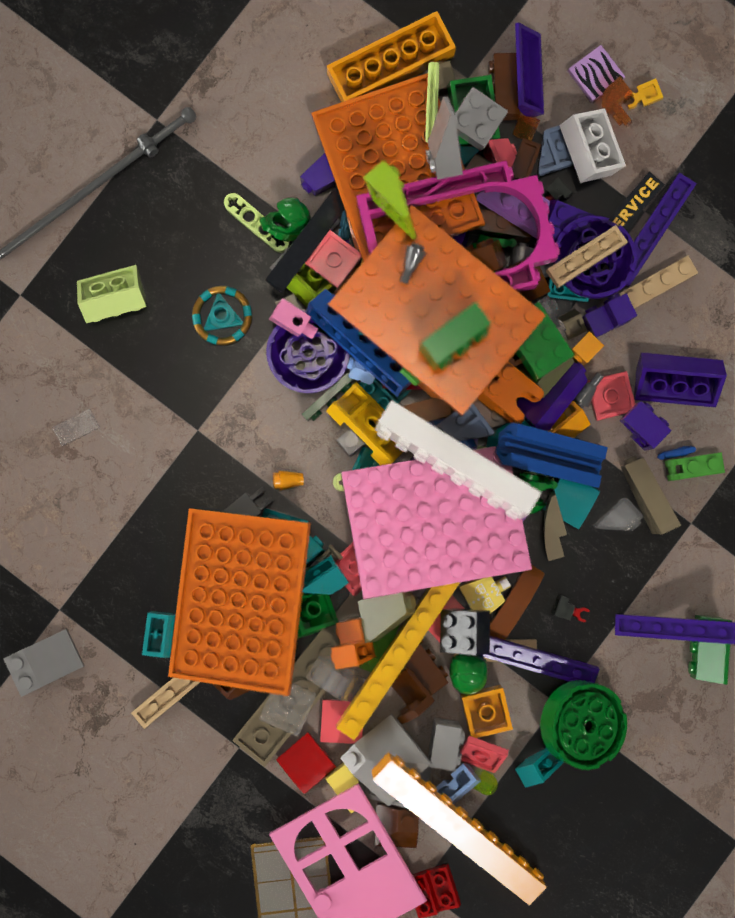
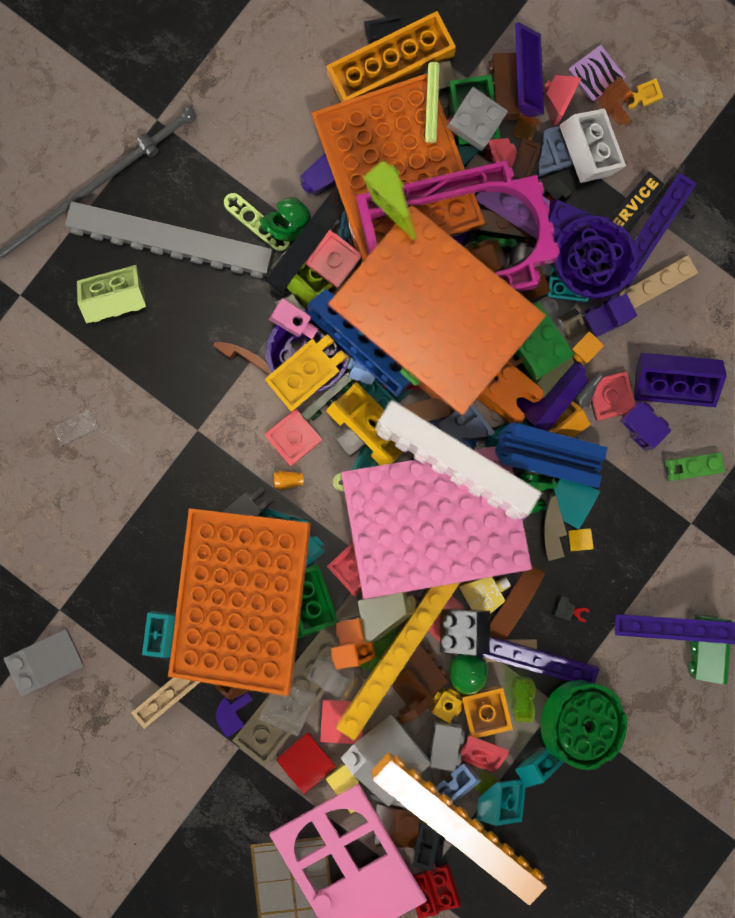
(169, 239): none -> light grey brick
(221, 315): teal piece -> none
(229, 717): none -> dark purple brick
(231, 350): none -> dark orange slope
(293, 437): none -> coral tile
(305, 373): none -> yellow tile
(324, 578): teal slope -> none
(330, 552): dark tan bush -> none
(382, 27): none -> black tile
(413, 257): dark grey cone -> none
(428, 848): none -> black brick
(443, 144): light grey slope -> none
(446, 711): none -> yellow brick
(455, 337): green brick -> none
(502, 803): none -> teal slope
(524, 693): none -> clear neon green brick
(558, 96): none -> coral slope
(580, 539): none -> yellow slope
(586, 256): tan plate -> none
(620, 517): clear slope -> none
(649, 496): dark tan slope -> none
(681, 451): blue piece -> none

